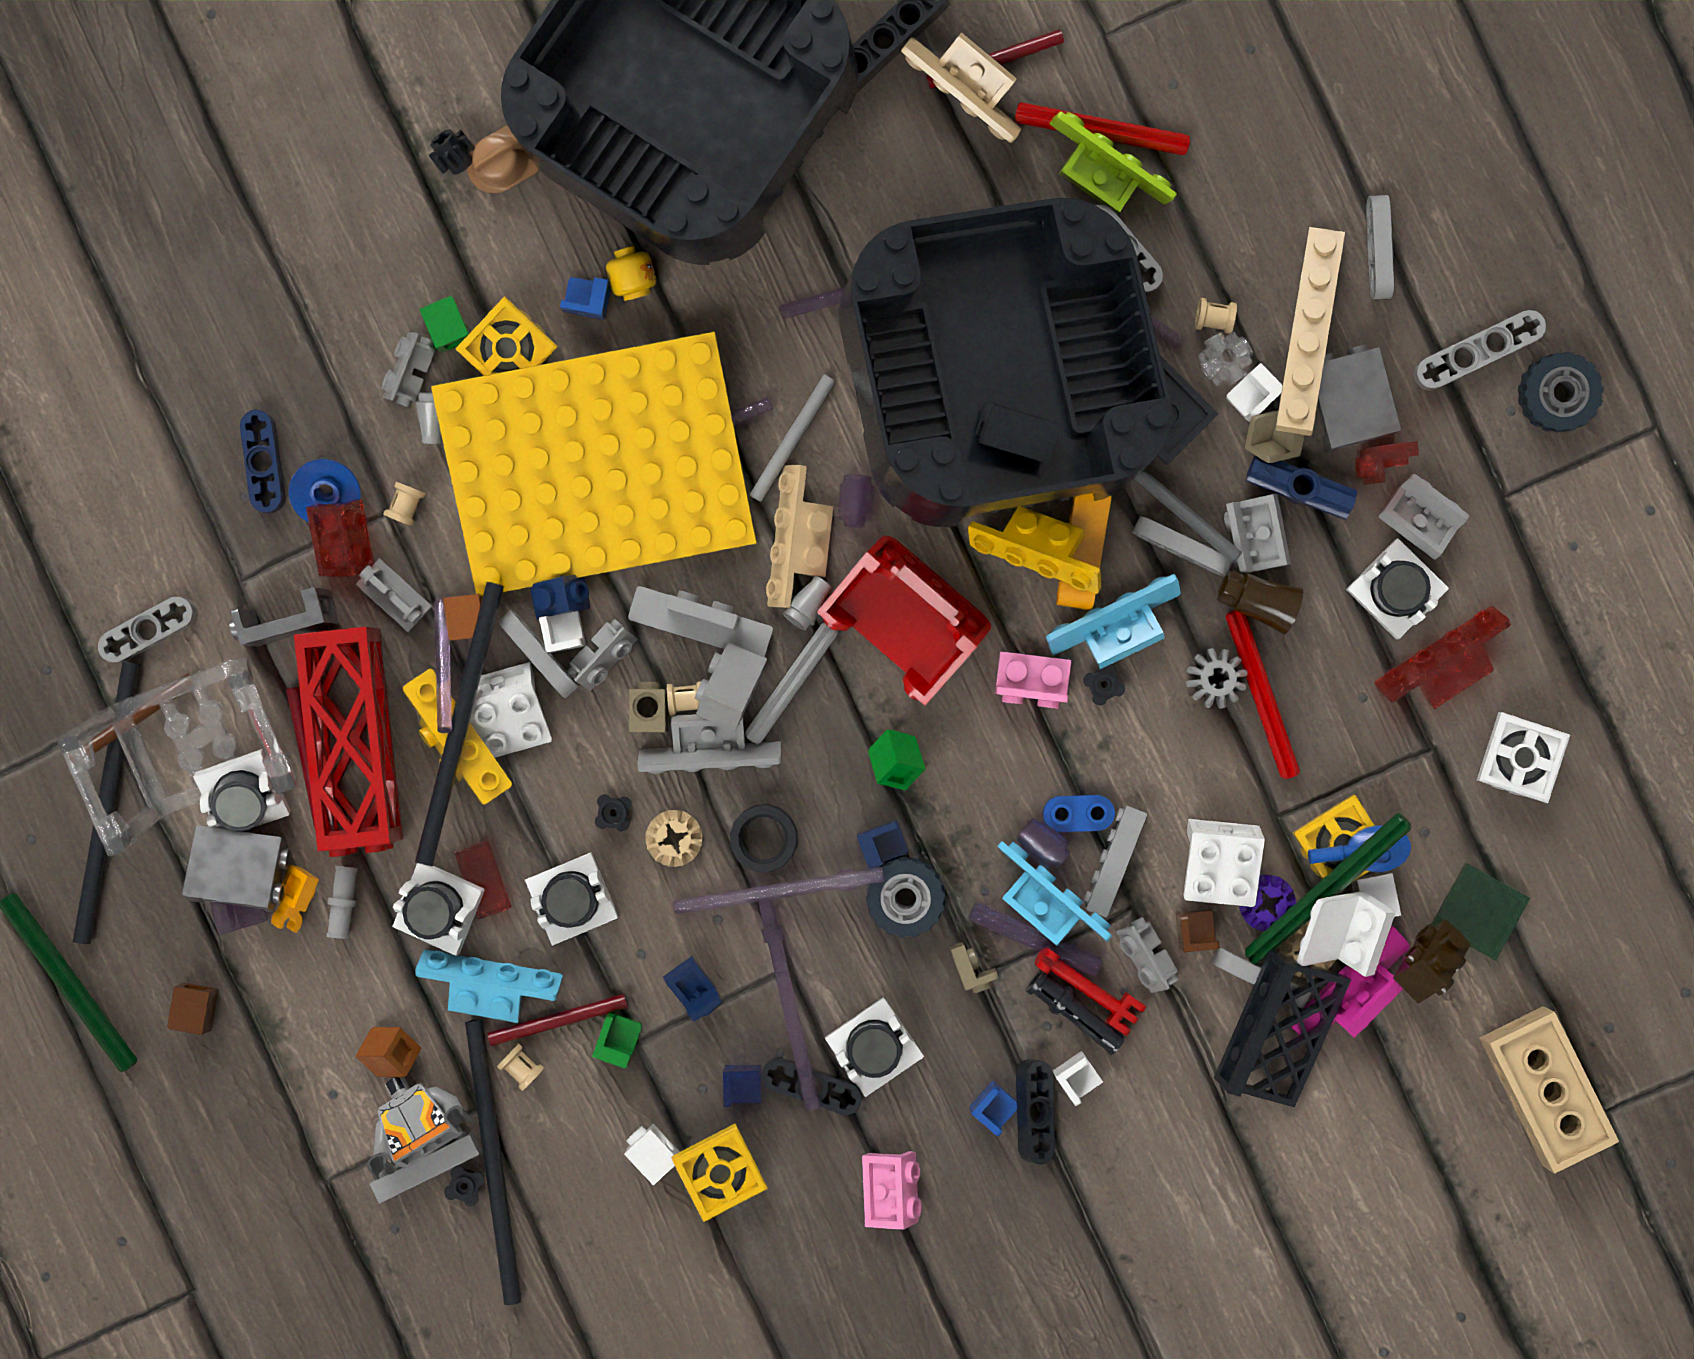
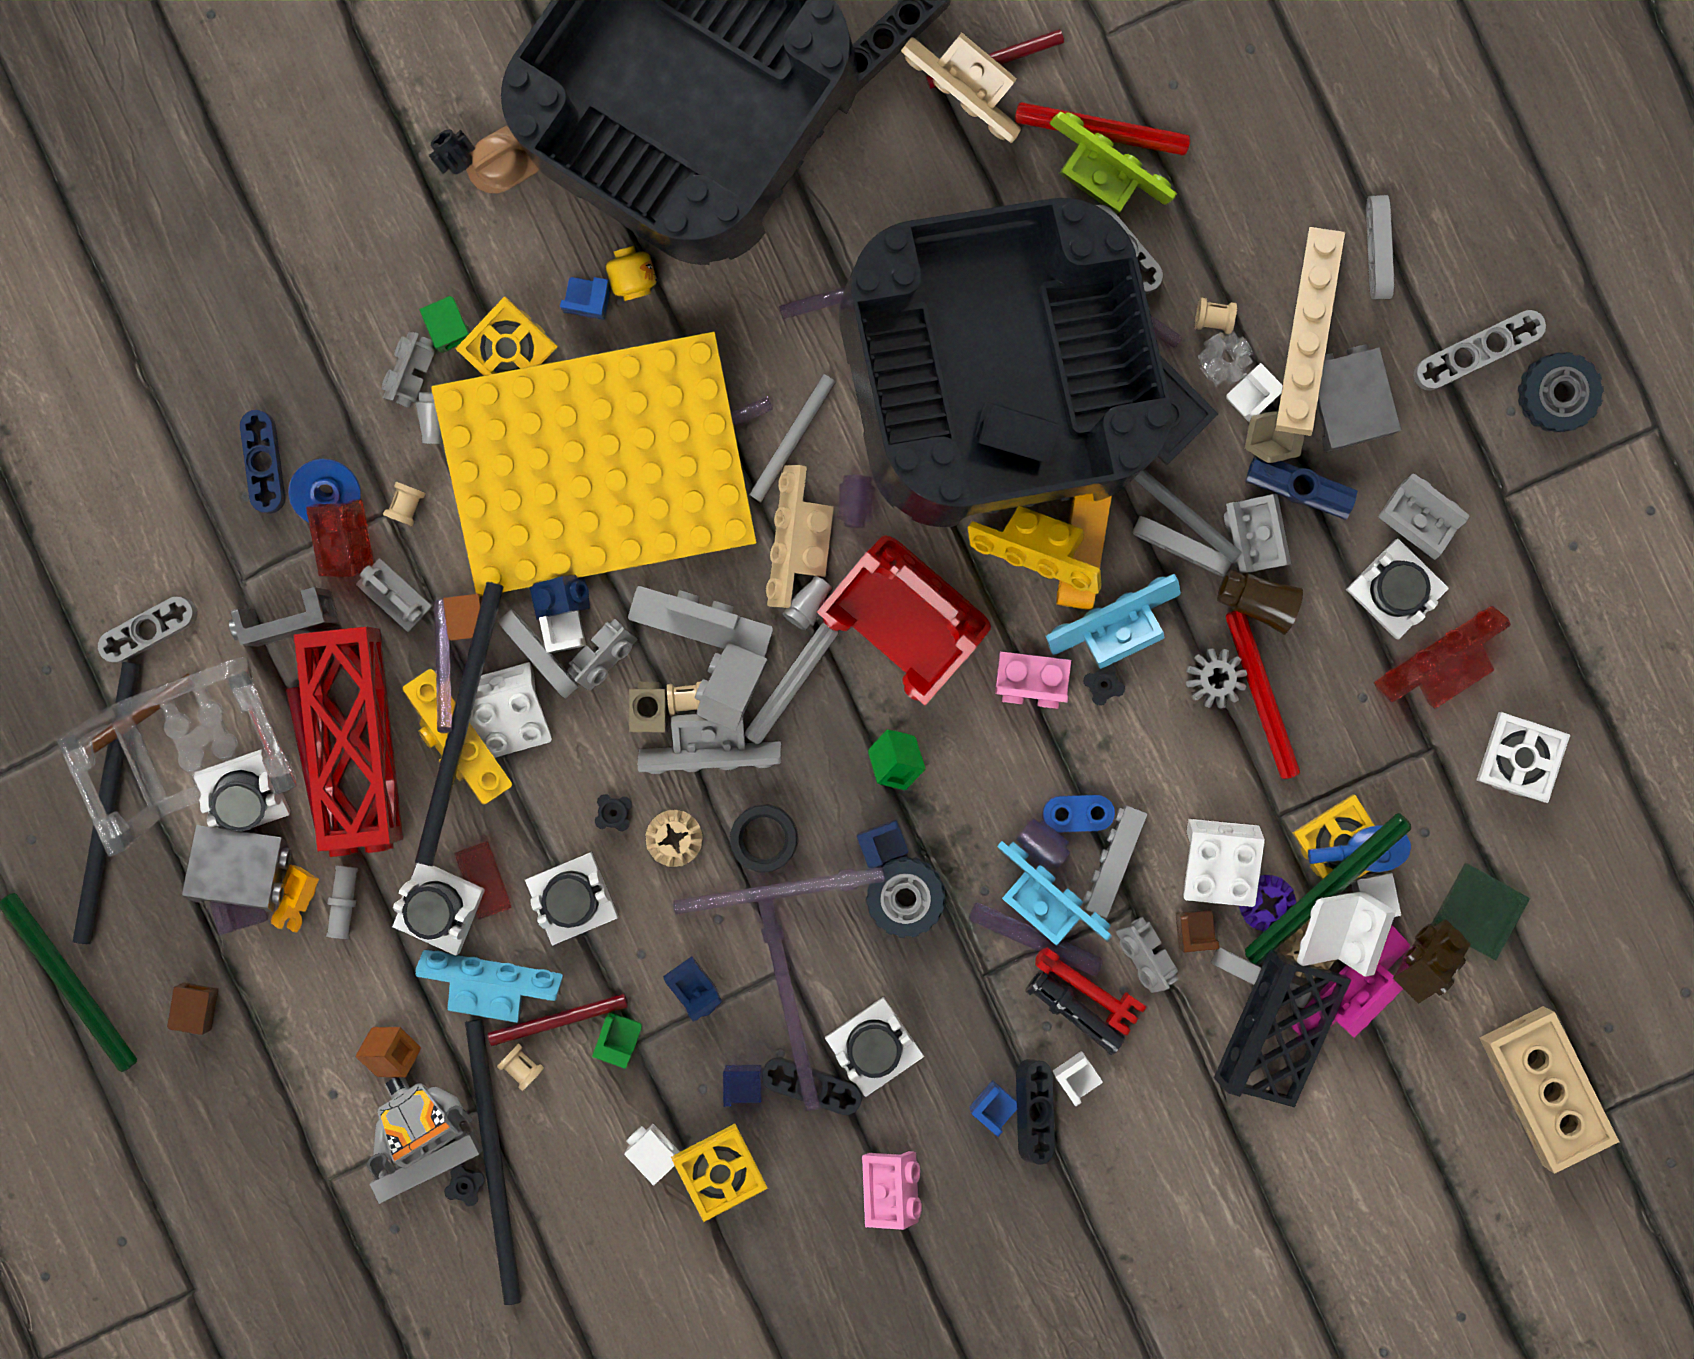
(967, 962): dark tan bracket -> none
(1373, 460): clear red bracket -> none

